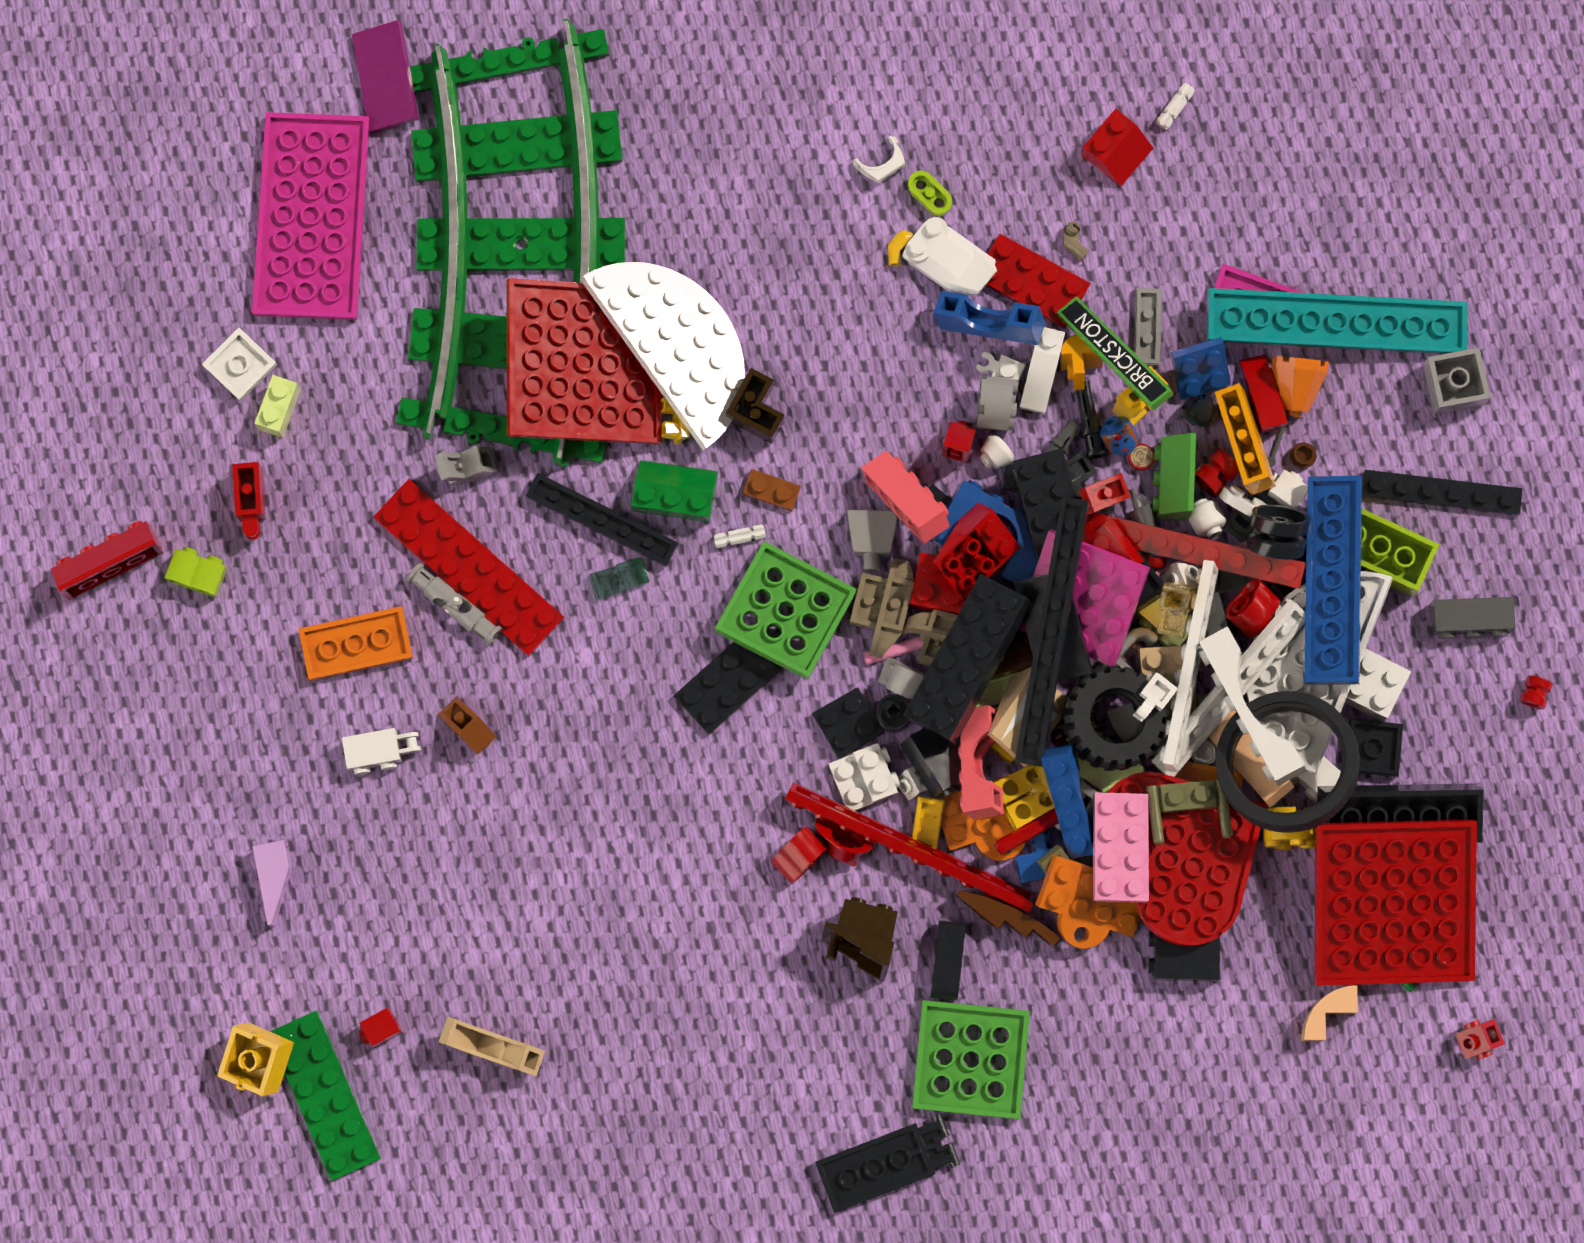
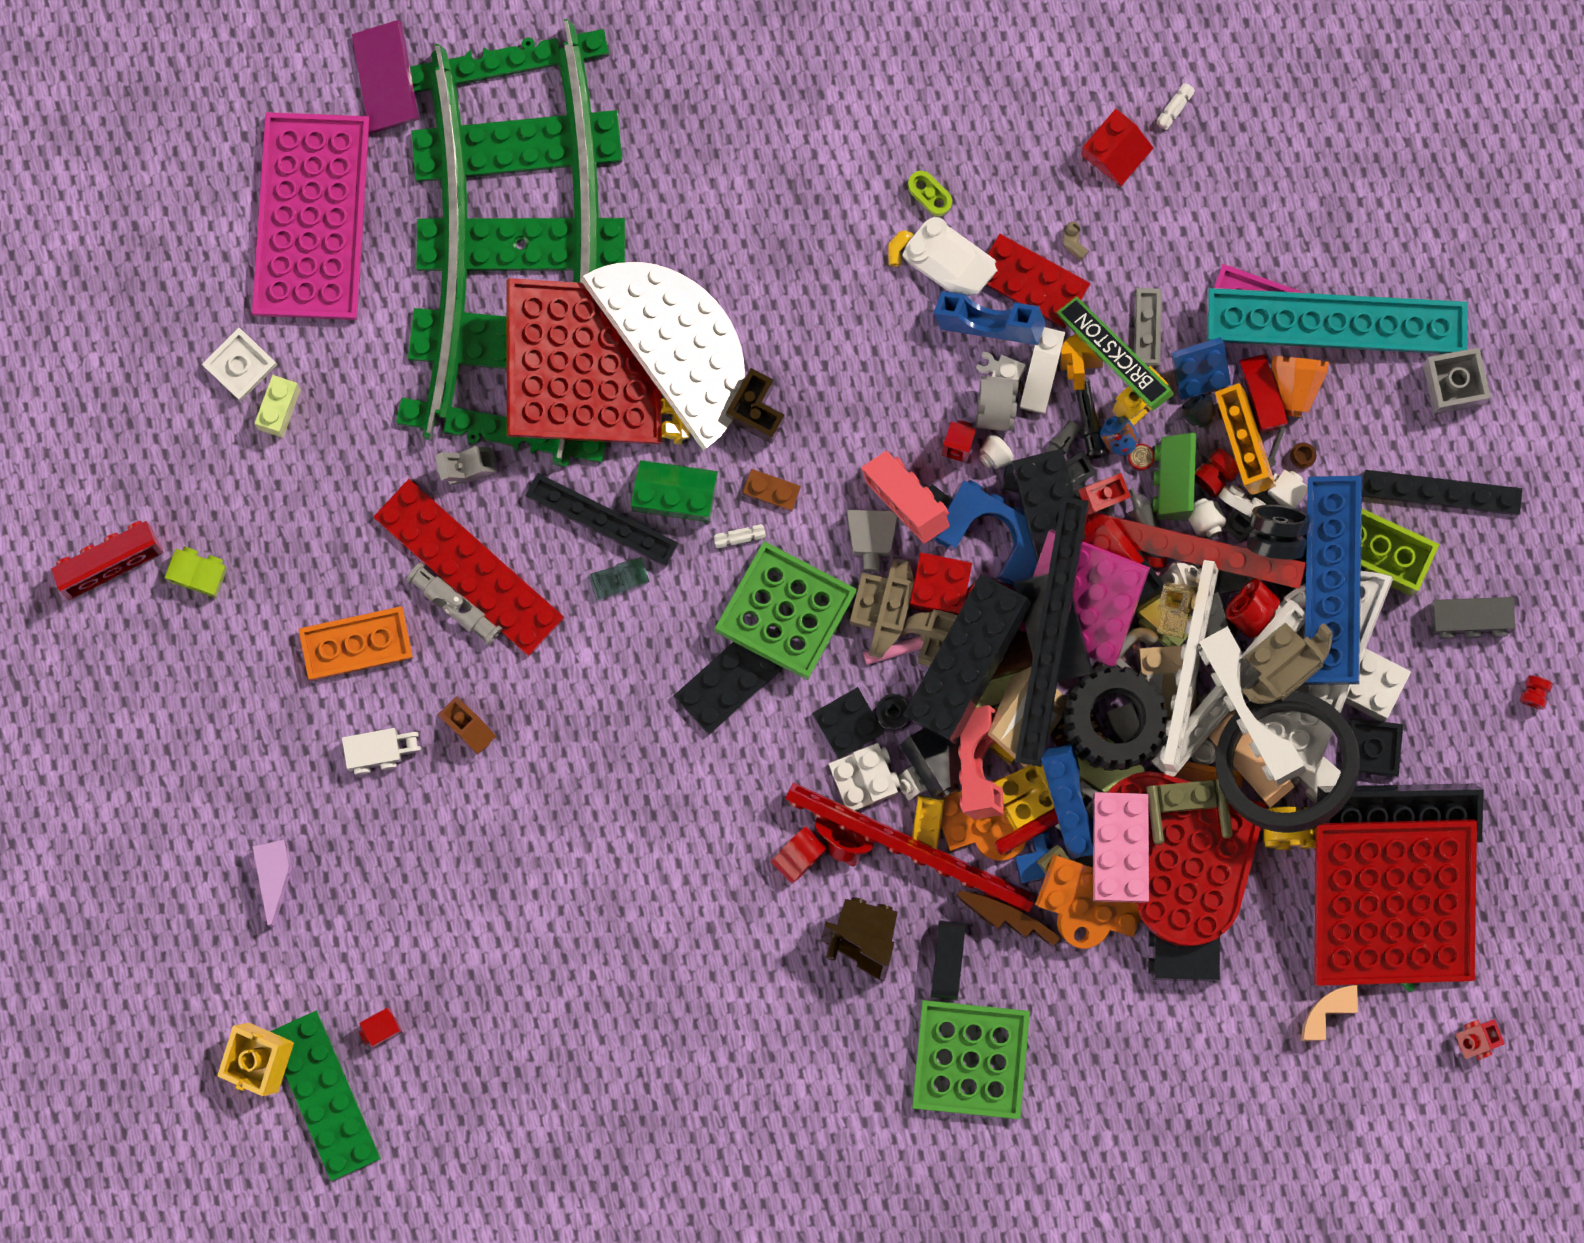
(249, 497): red brick -> none
(491, 1046): tan arch -> none
(886, 170): white helmet -> none
(886, 1163): black hinge -> none
(900, 678): light grey brick -> none
(974, 548): red slope -> none
(1156, 694): white plate -> none
(1286, 662): none -> dark tan plate

